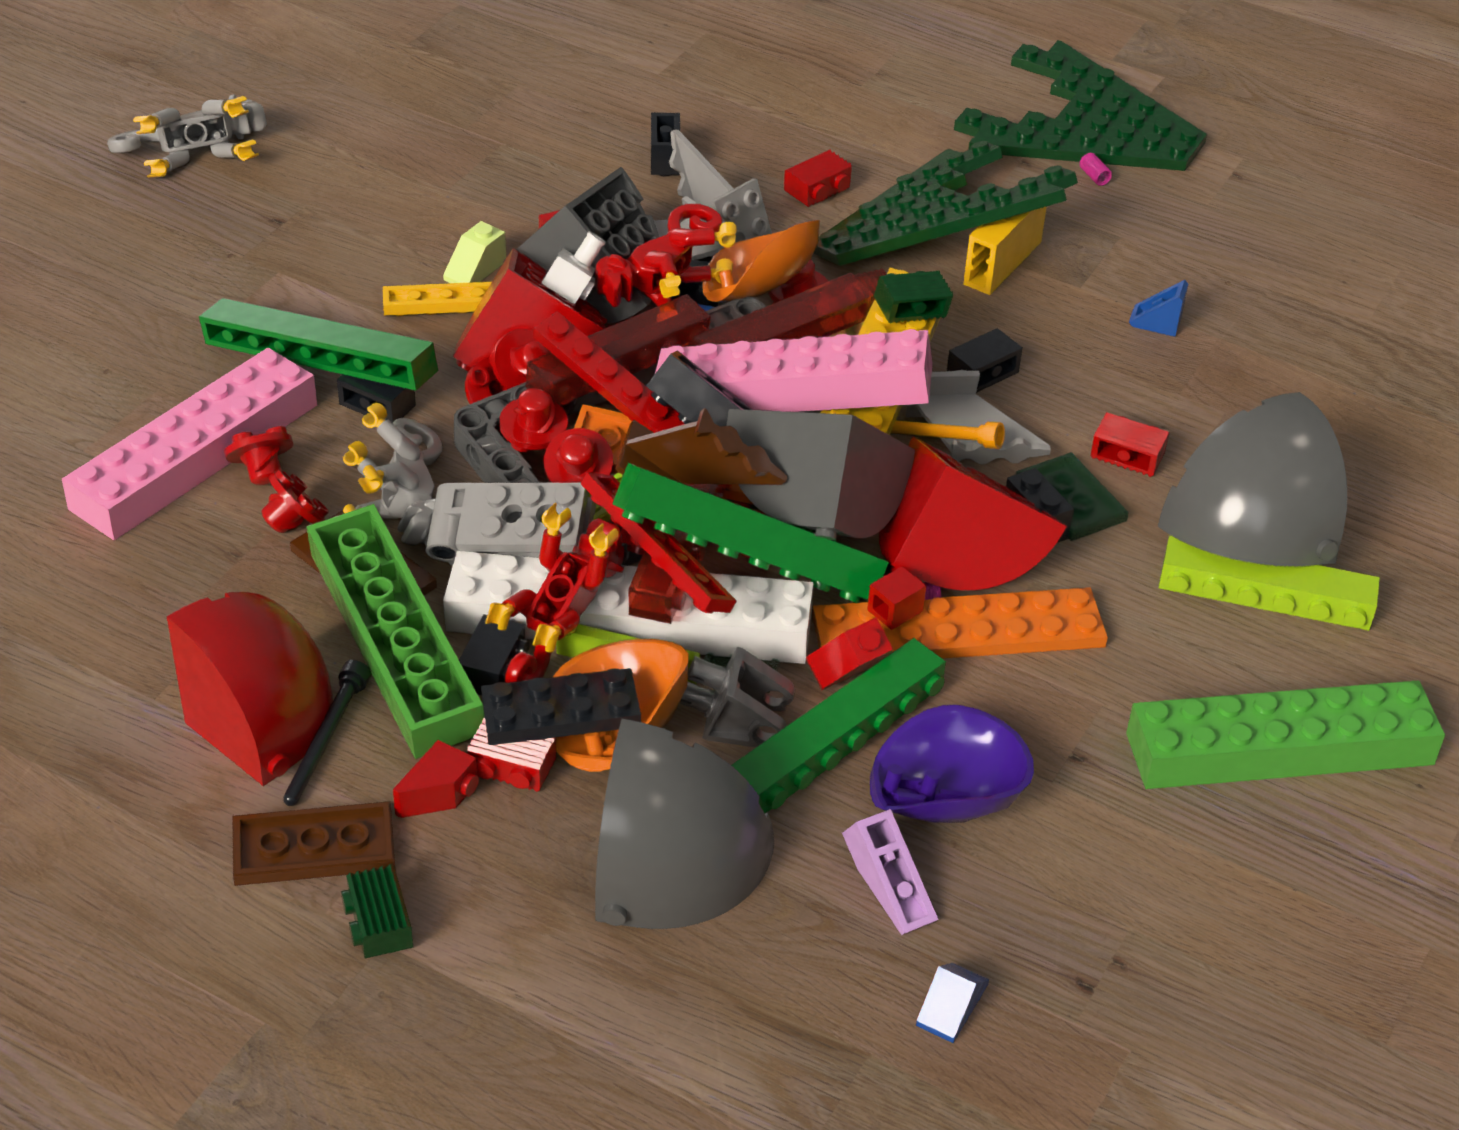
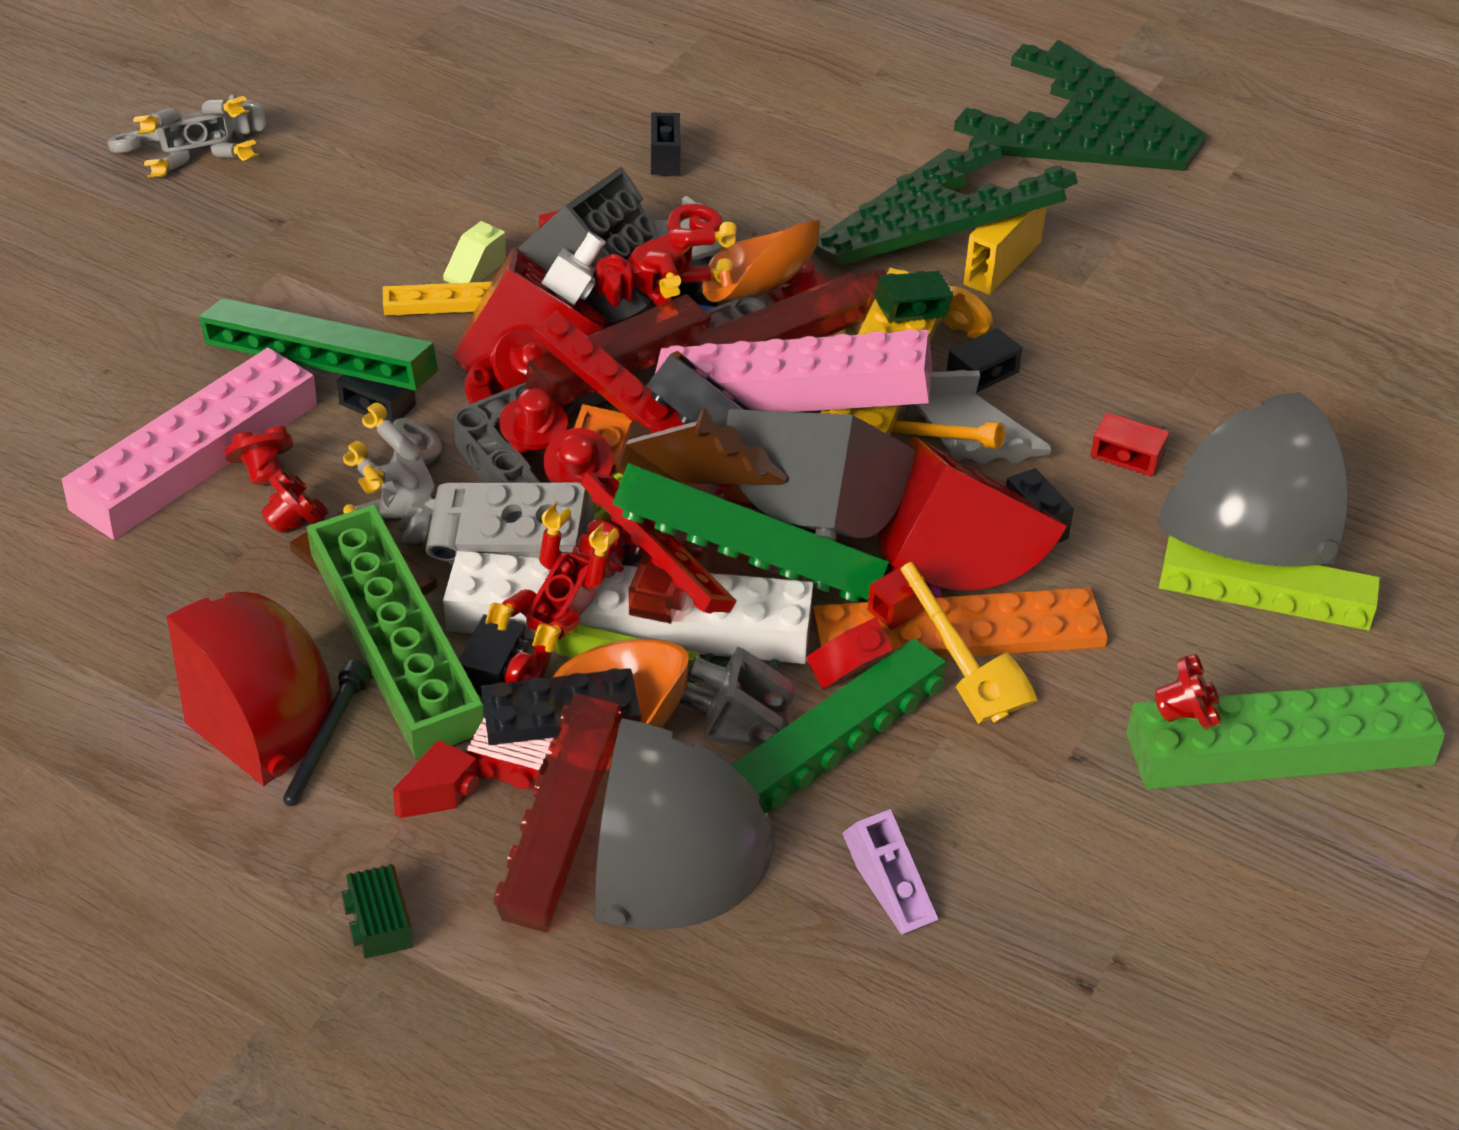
(311, 843): reddish brown tile -> none
(559, 813): none -> clear red brick
(707, 186): light grey piece -> none
(818, 178): red brick -> none
(951, 766): dark purple piece -> none
(951, 1001): slope -> none
(968, 313): none -> light orange tile
(987, 690): none -> yellow piece
(1092, 503): clear green tile -> none
(1095, 169): dark pink piece -> none
(1161, 311): blue slope -> none
(1189, 695): none -> red plate

